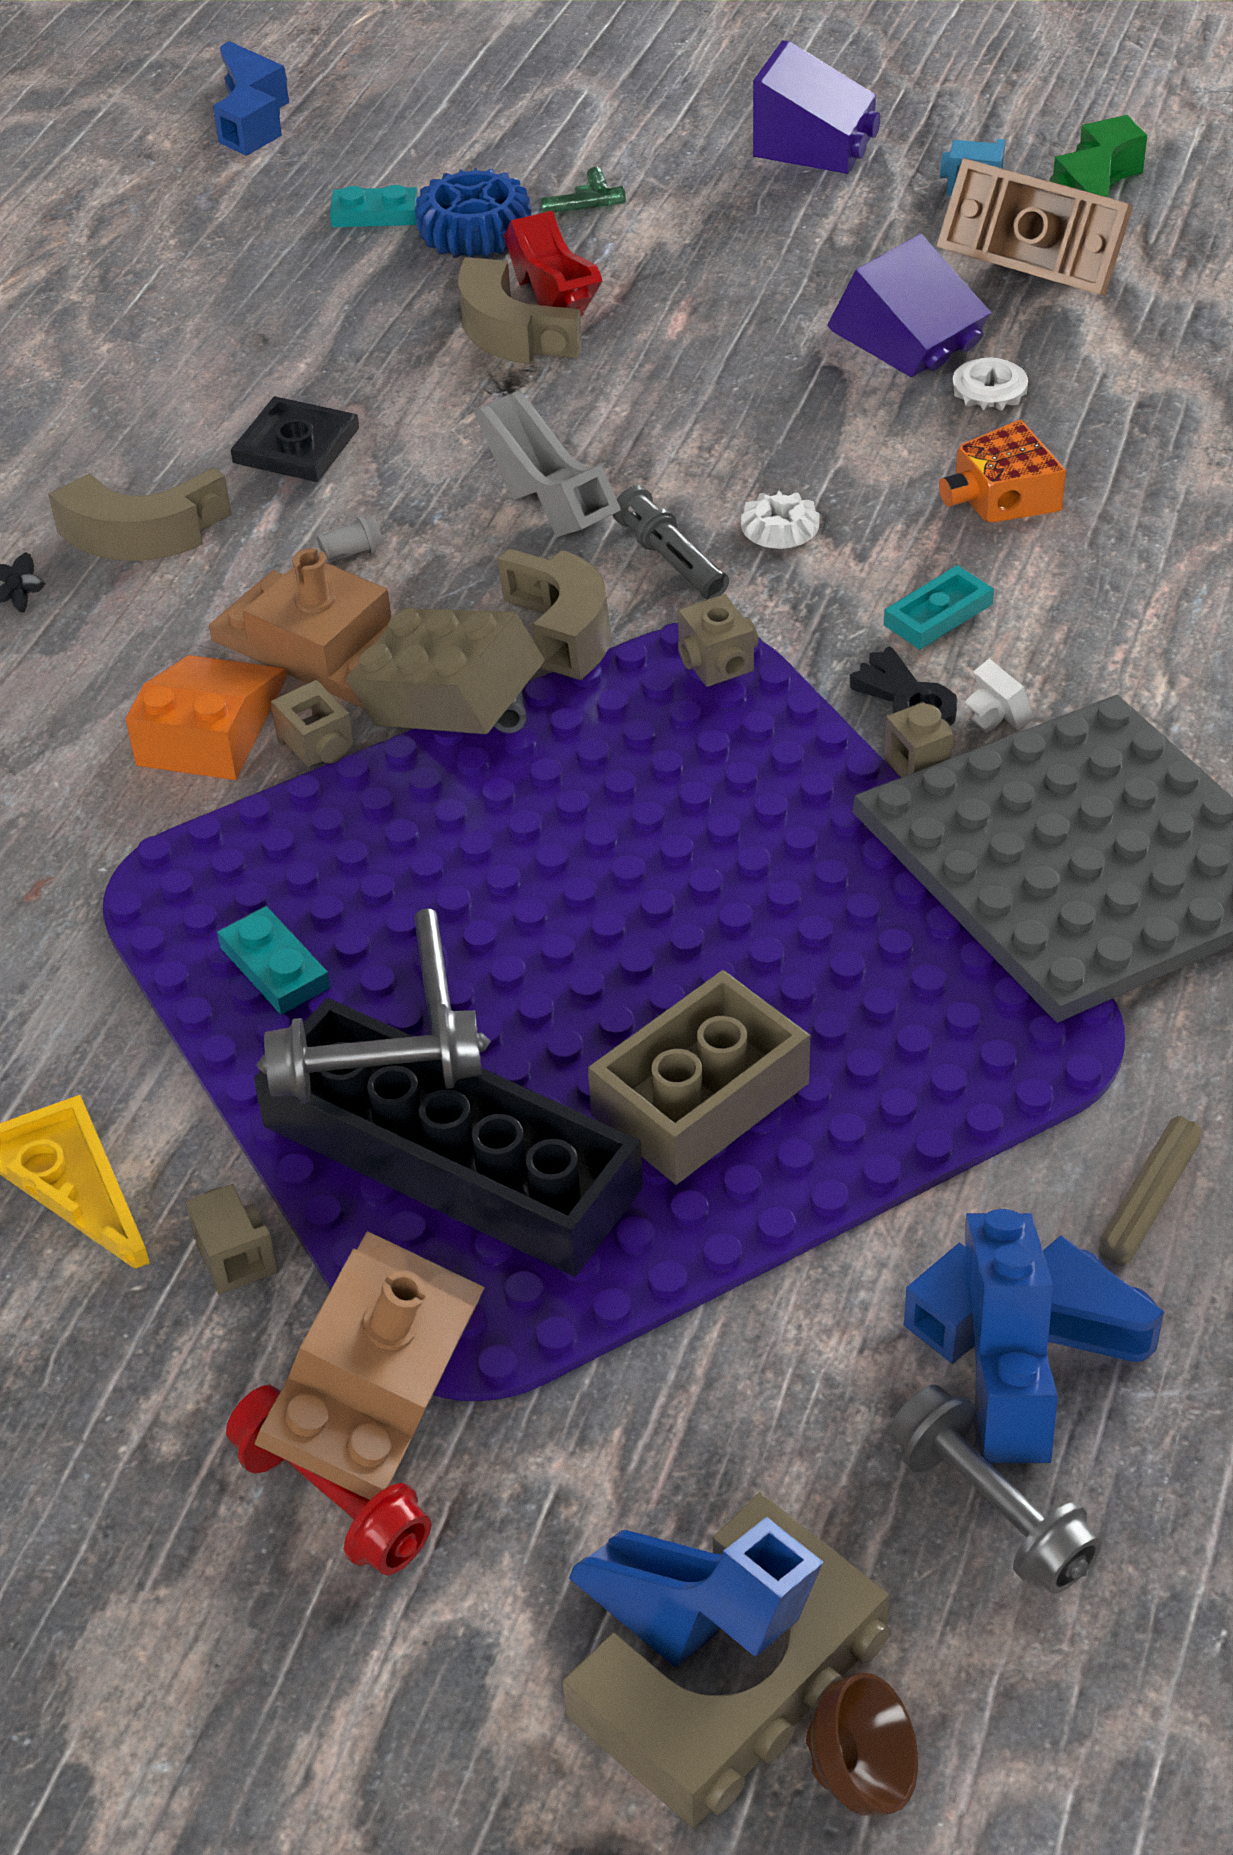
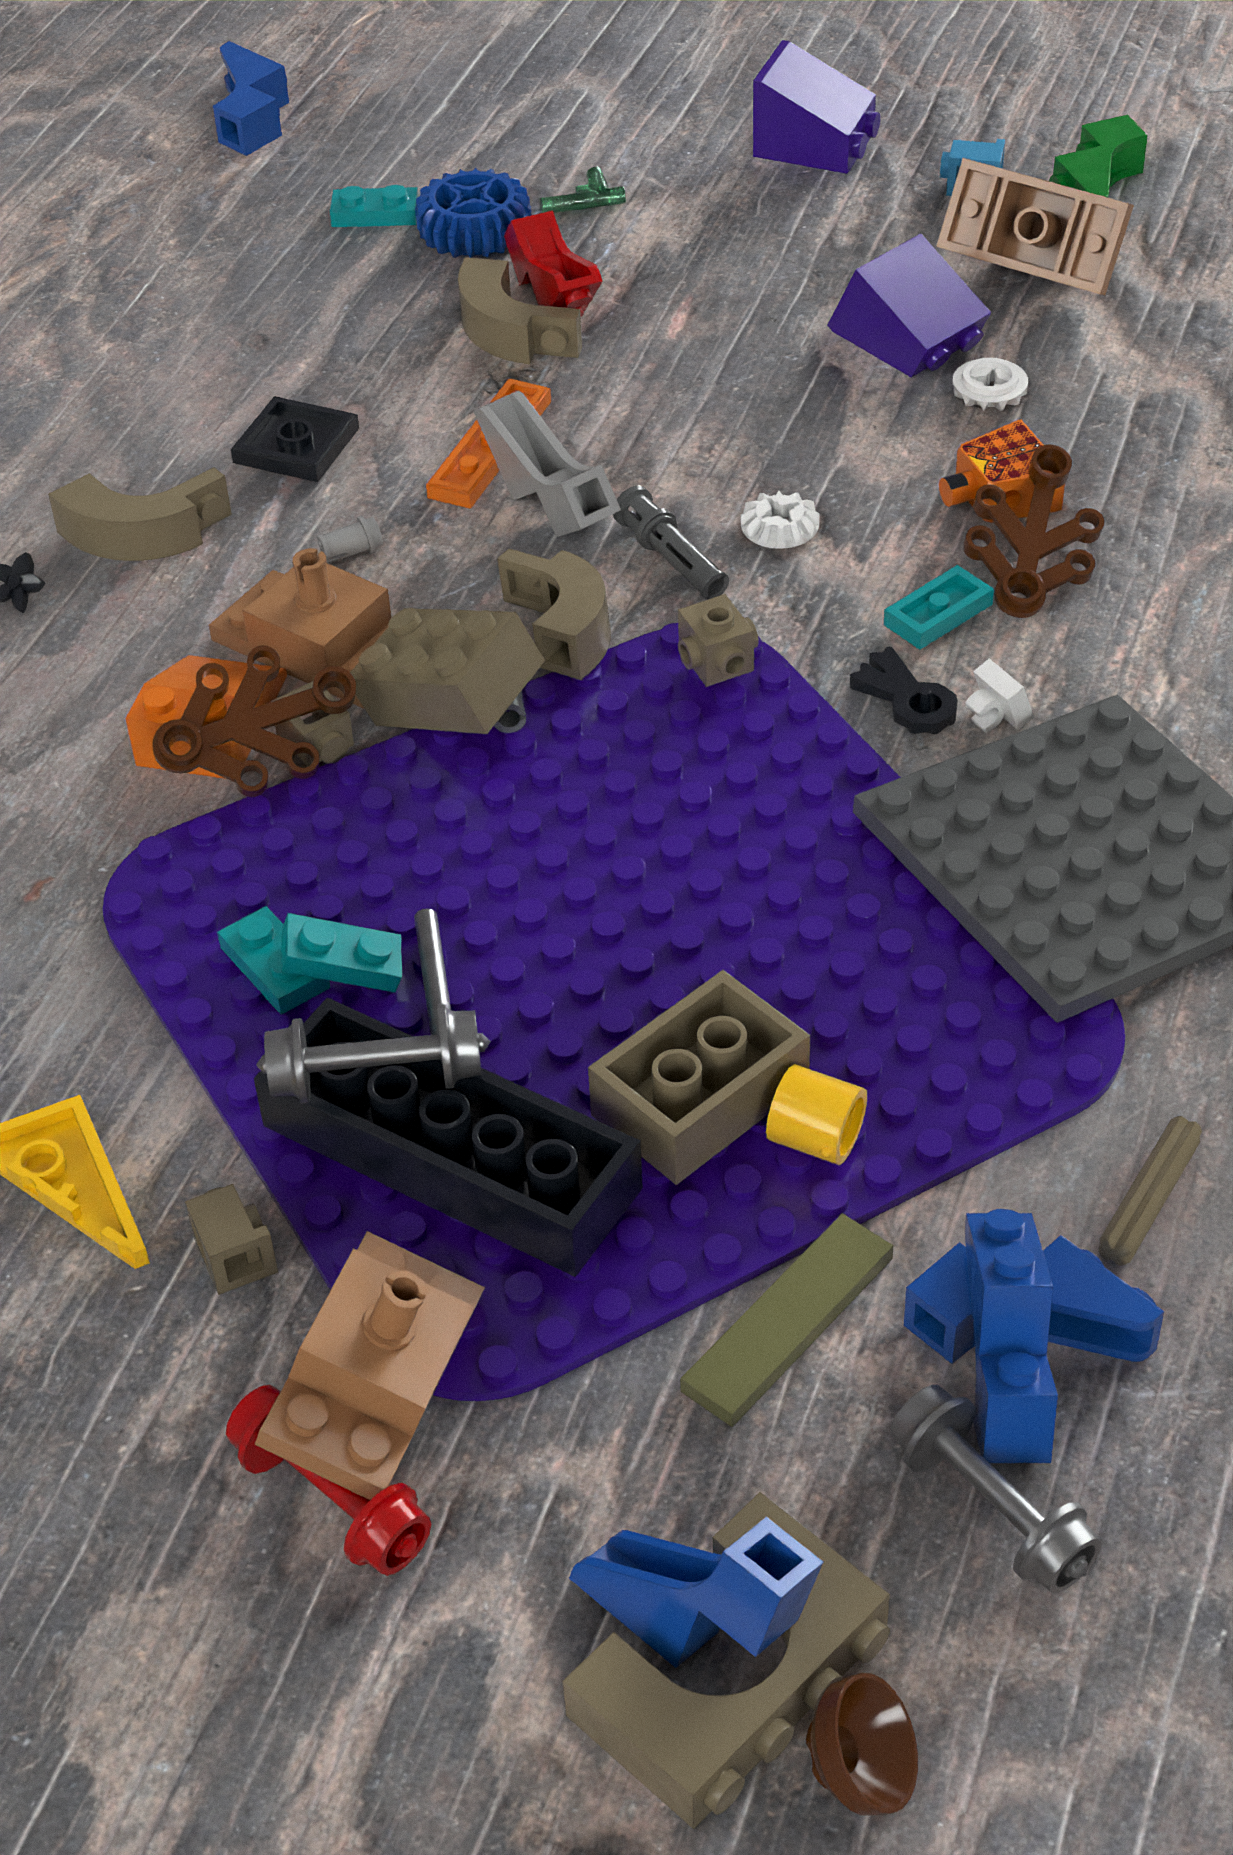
(247, 724): none -> reddish brown plant
(341, 953): none -> teal plate
(471, 463): none -> orange tile
(786, 1319): none -> olive tile
(816, 1114): none -> yellow piece
(917, 739): dark tan brick -> none
(1032, 540): none -> reddish brown plant

